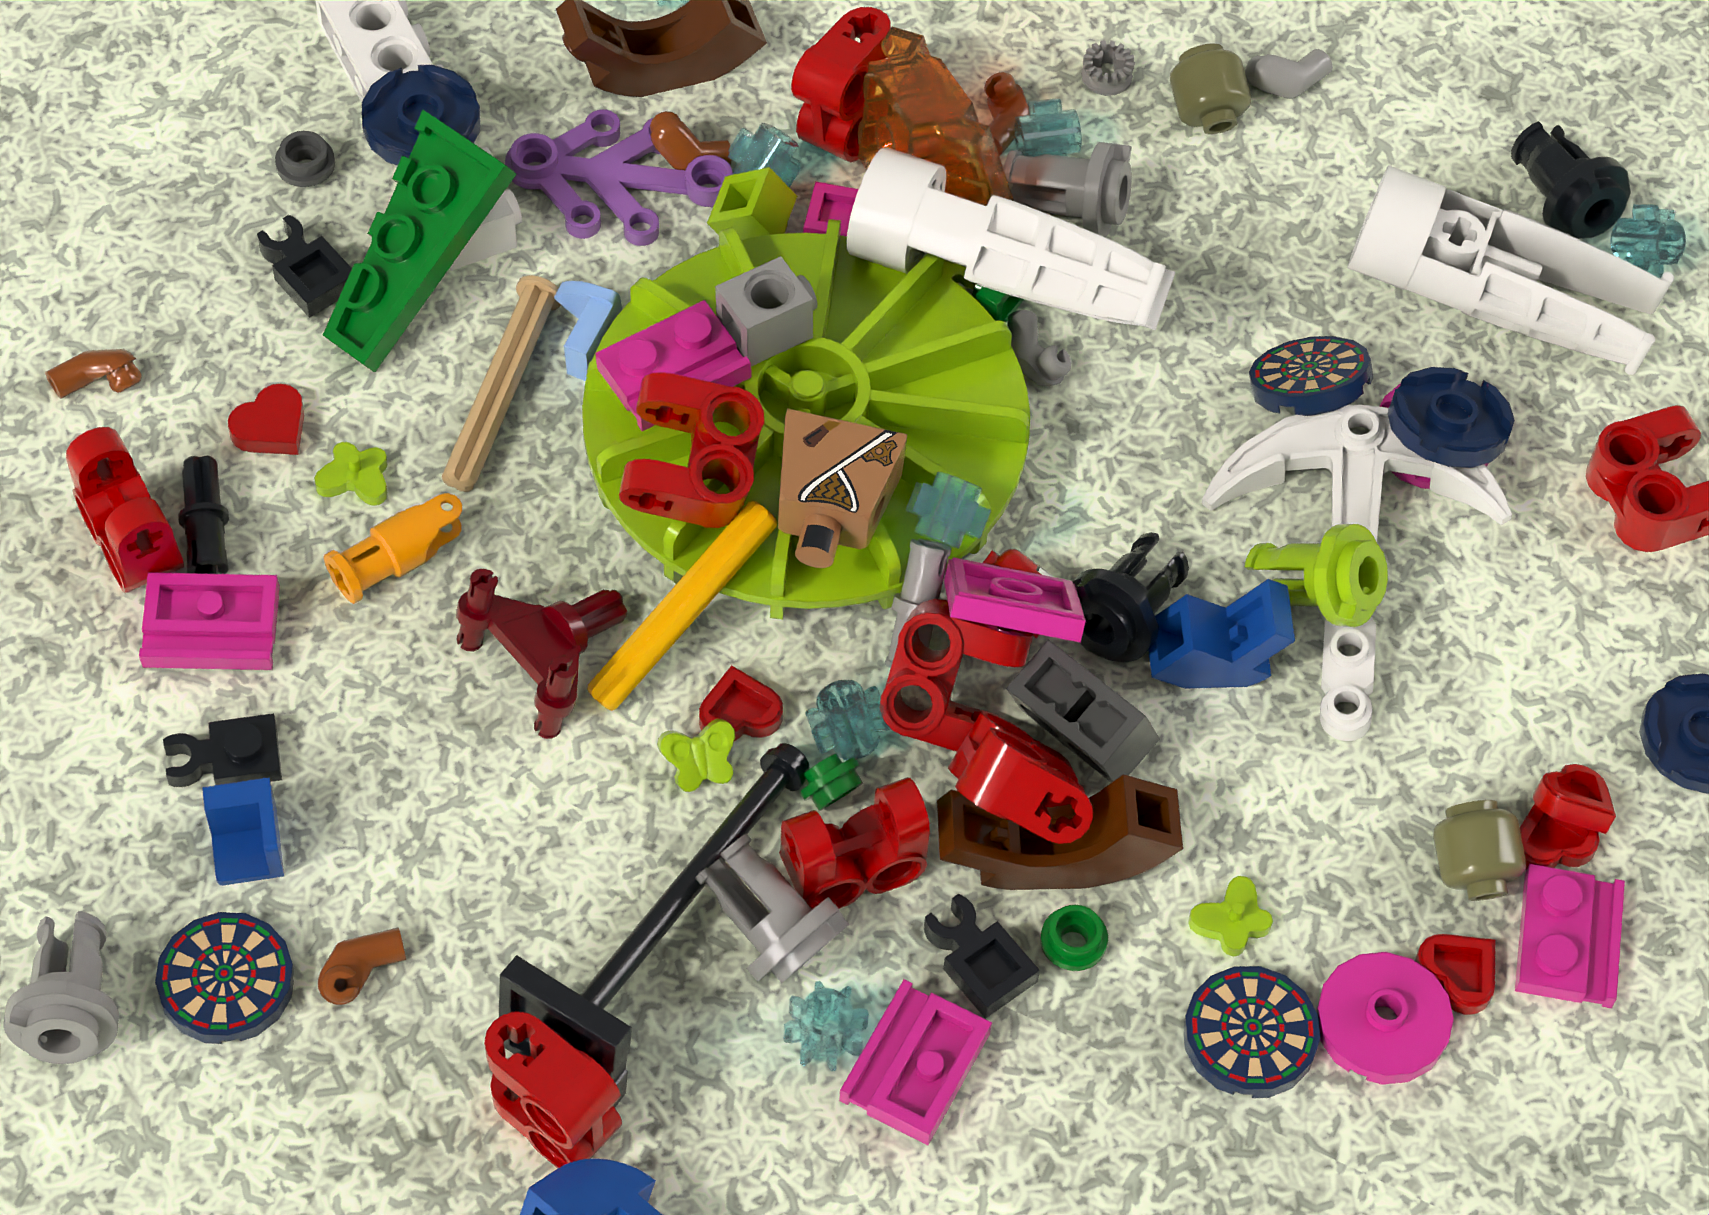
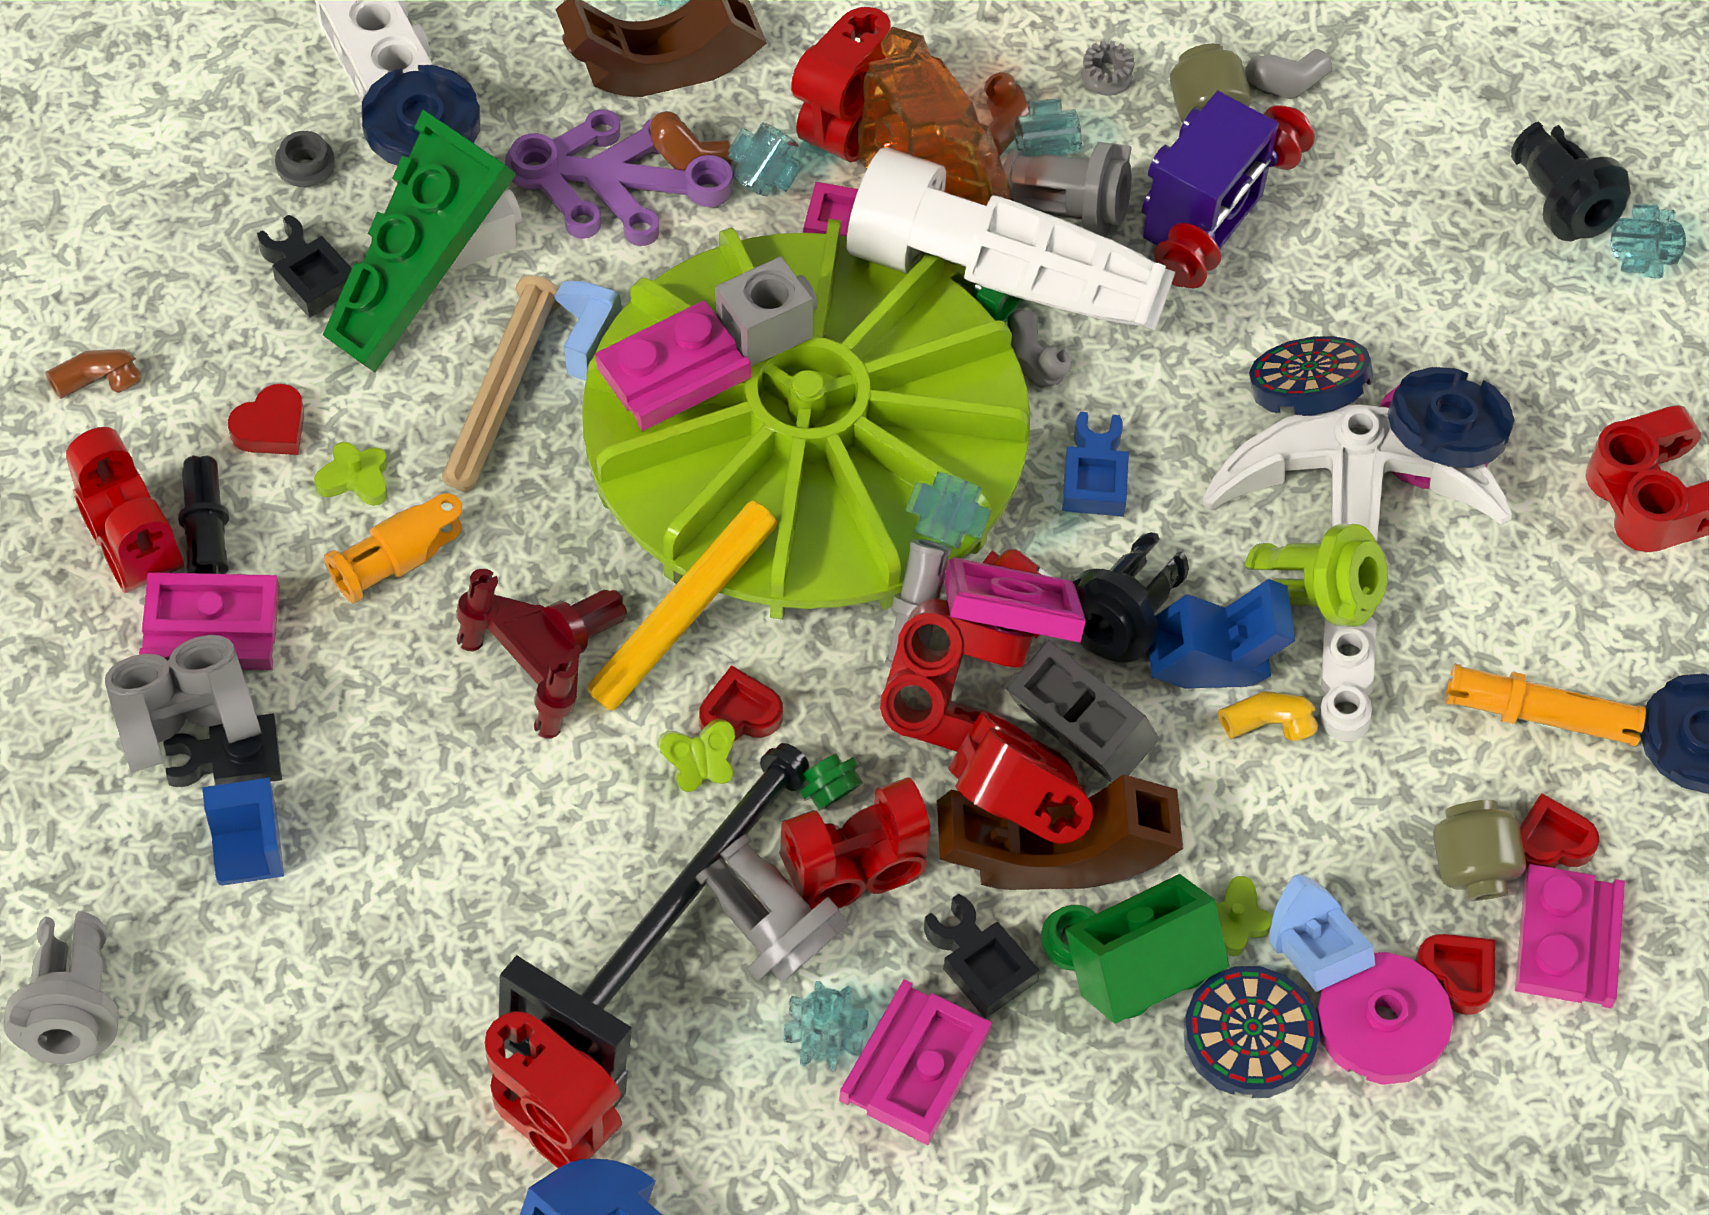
(157, 695): none -> light grey piece
(225, 977): dark blue tile -> none
(353, 962): dark orange arm -> none
(693, 408): red piece -> none
(753, 204): lime plate -> none
(835, 483): medium nougat torso -> none
(847, 719): clear light blue gear -> none
(1096, 471): none -> blue plate
(1147, 948): none -> green brick
(1215, 179): none -> dark purple brick
(1270, 708): none -> yellow arm
(1318, 935): none -> light blue tile
(1490, 267): white piece -> none
(1546, 705): none -> light orange pin
(1576, 797): red tile -> none

